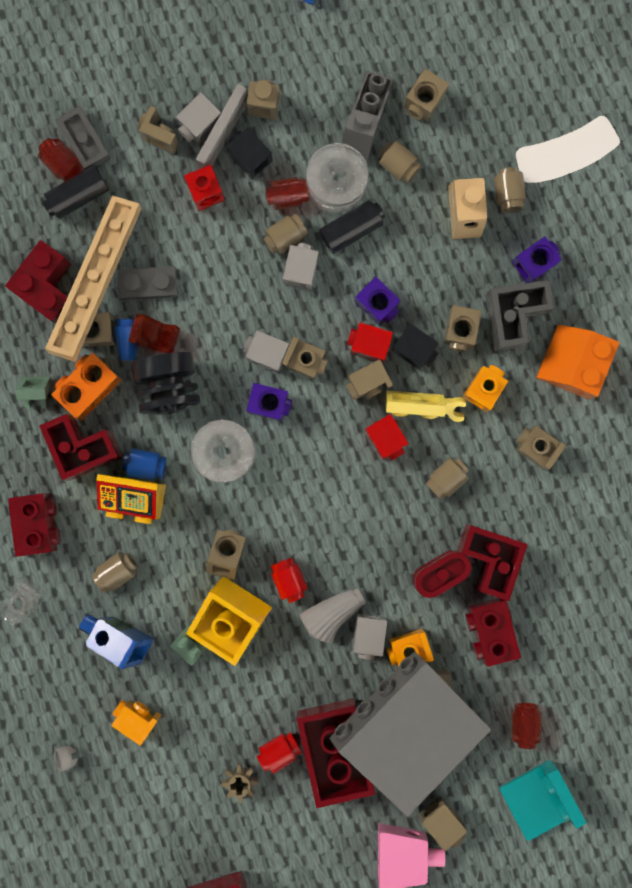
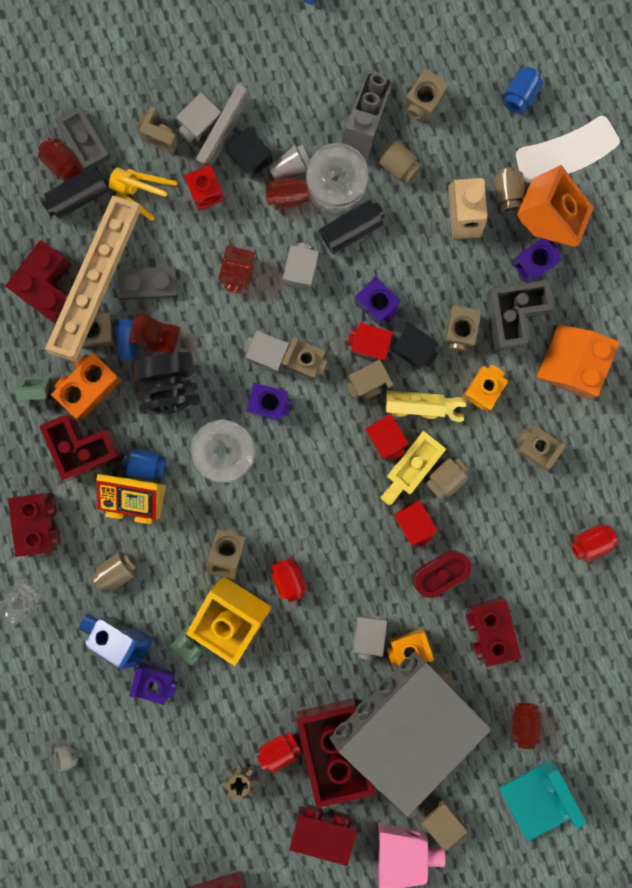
(128, 181): none -> yellow plant
(134, 720): light orange brick -> none
(148, 673): none -> dark purple brick
(237, 269): none -> clear red brick
(263, 95): dark tan brick -> none
(285, 233): dark tan brick -> none
(291, 163): none -> light grey cone
(323, 835): none -> dark red brick
(327, 616): light grey piece -> none
(412, 467): none -> light yellow plate
(415, 524): none -> red brick
(500, 556): dark red brick -> none
(523, 90): none -> blue brick
(555, 208): none -> orange slope
(594, 543): none -> red brick

